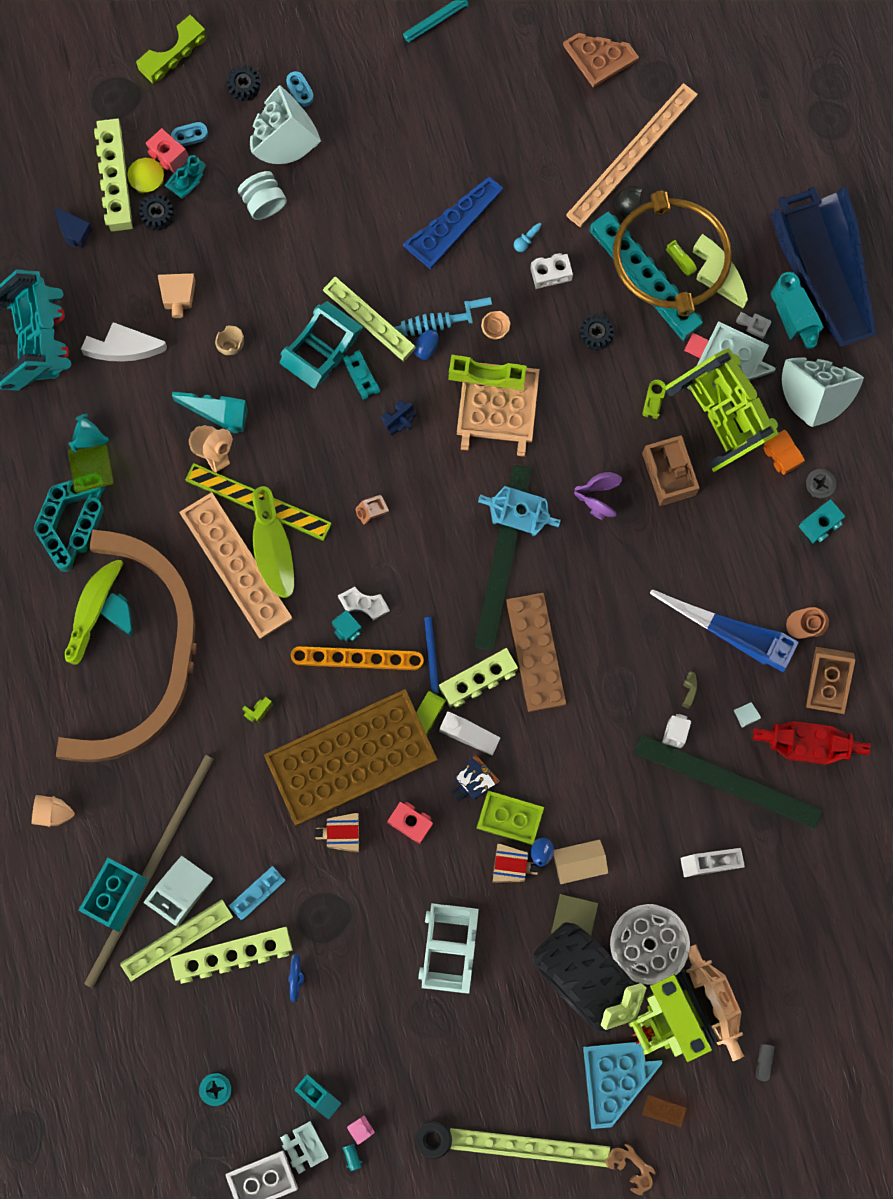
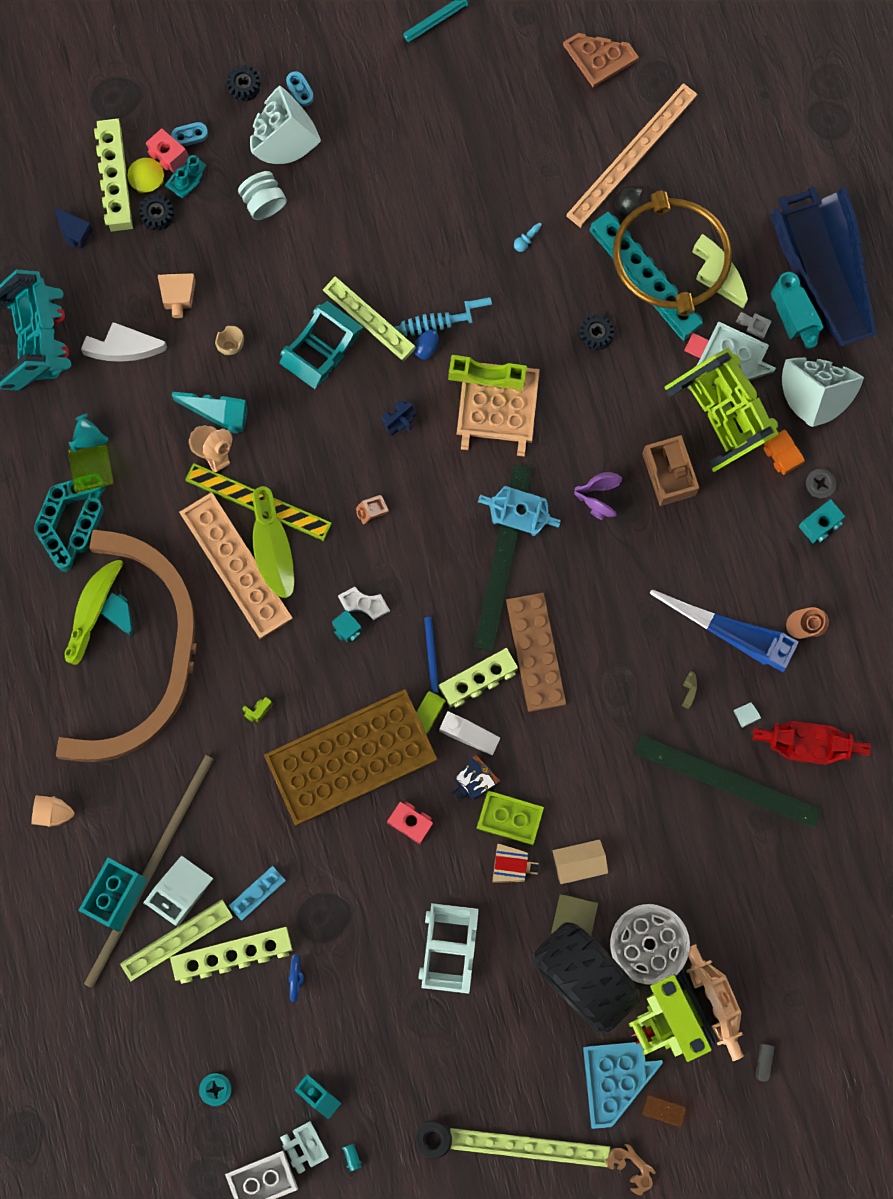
(156, 64): lime arch -> none
(341, 832): torso -> none
(347, 660): light orange beam -> none
(360, 1130): bright pink brick -> none
(361, 375): teal plate -> none
(444, 232): blue wing -> none
(495, 325): light nougat hair -> none
(542, 851): blue animal -> none
(553, 275): white brick -> none
(627, 1010): yellowish green plate -> none
(653, 400): lime piece -> none
(676, 731): white brick -> none
(681, 259): lime piece -> none
(712, 862): white slope -> none
(830, 680): medium nougat slope -> none

